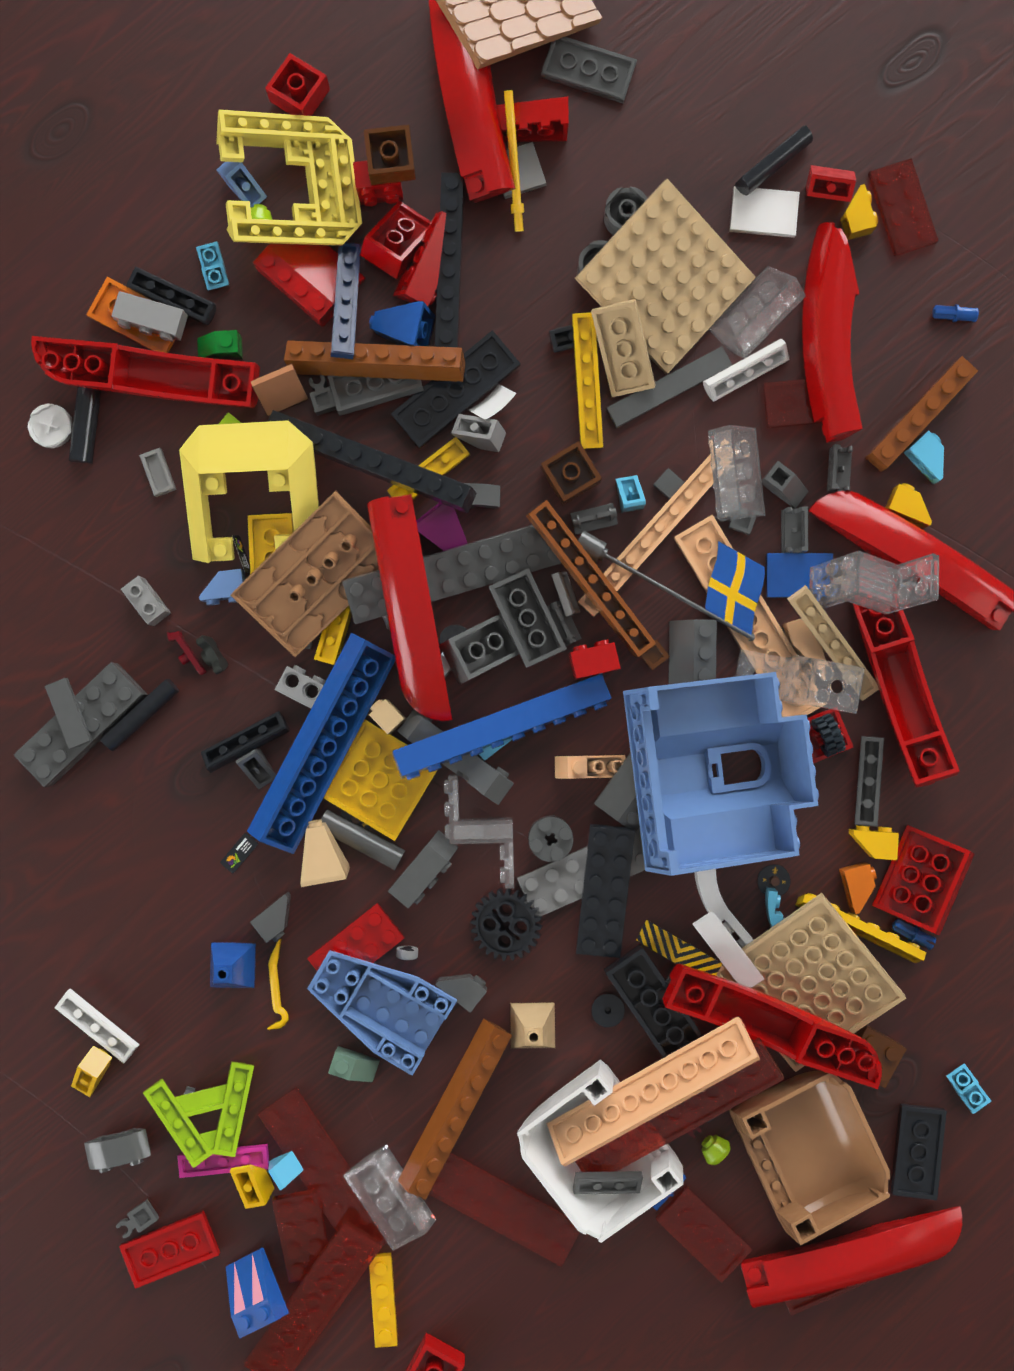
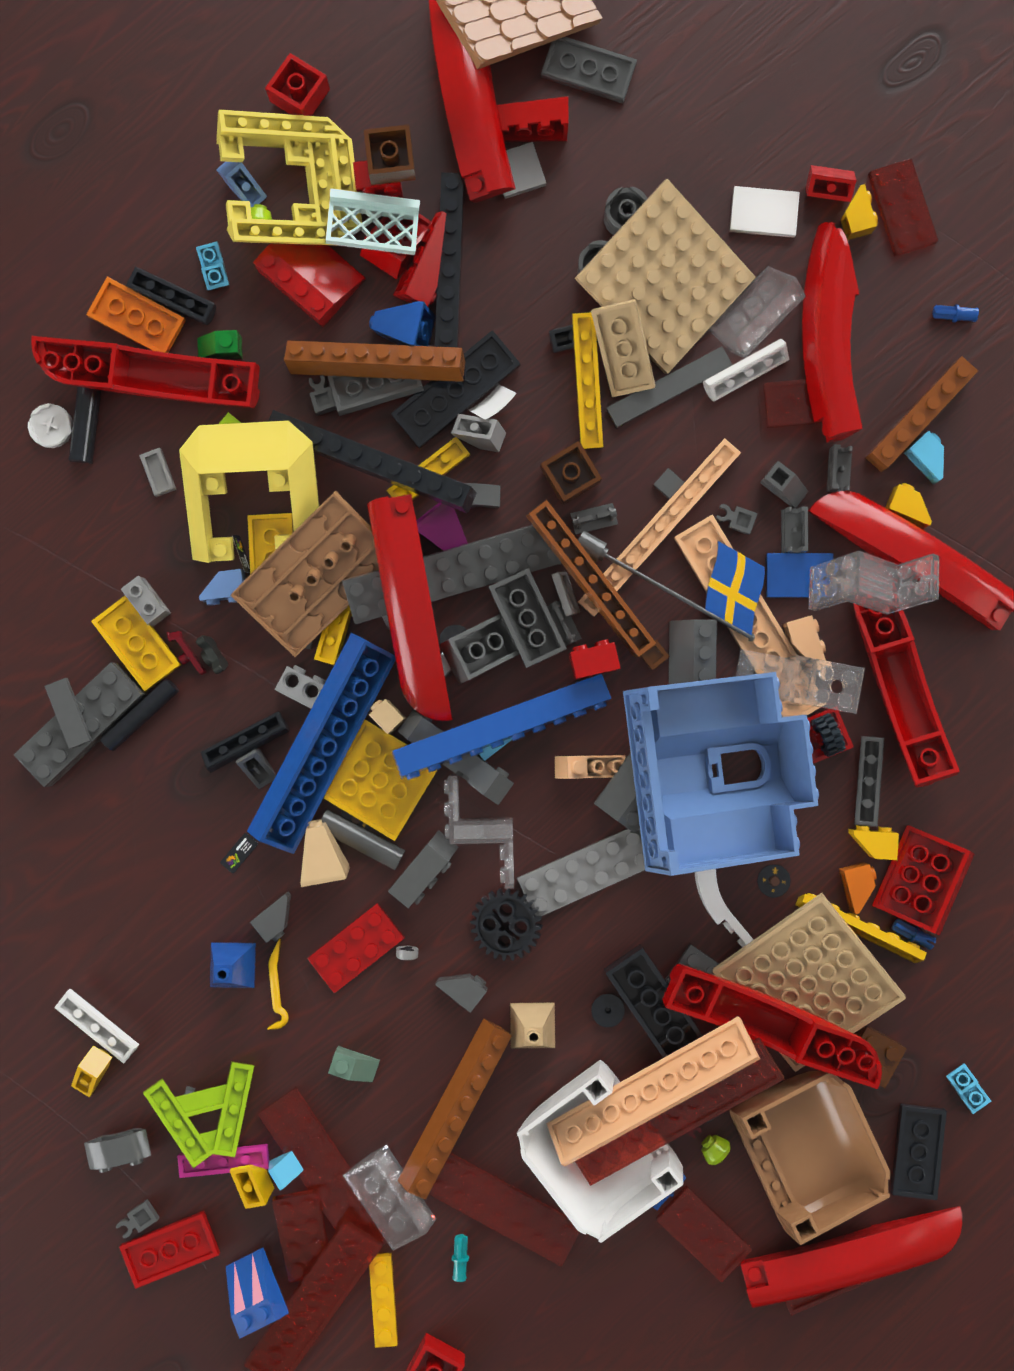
(136, 643): none -> yellow plate
(149, 316): light grey brick -> none
(279, 389): nougat tile -> none
(346, 301): tile -> none
(374, 207): none -> light aqua fence
(382, 1007): medium blue wedge -> none
(460, 1258): none -> teal axle
(517, 207): yellow bar -> none
(555, 850): dark grey brick -> none
(605, 890): black plate -> none
(607, 1182): dark grey tile -> none
(630, 493): medium azure slope -> none
(676, 949): sticker -> none
(728, 950): white sticker -> none
(736, 472): clear slope -> none
(772, 901): medium azure slope -> none
(774, 161): black brick -> none
(829, 636): tan plate -> none

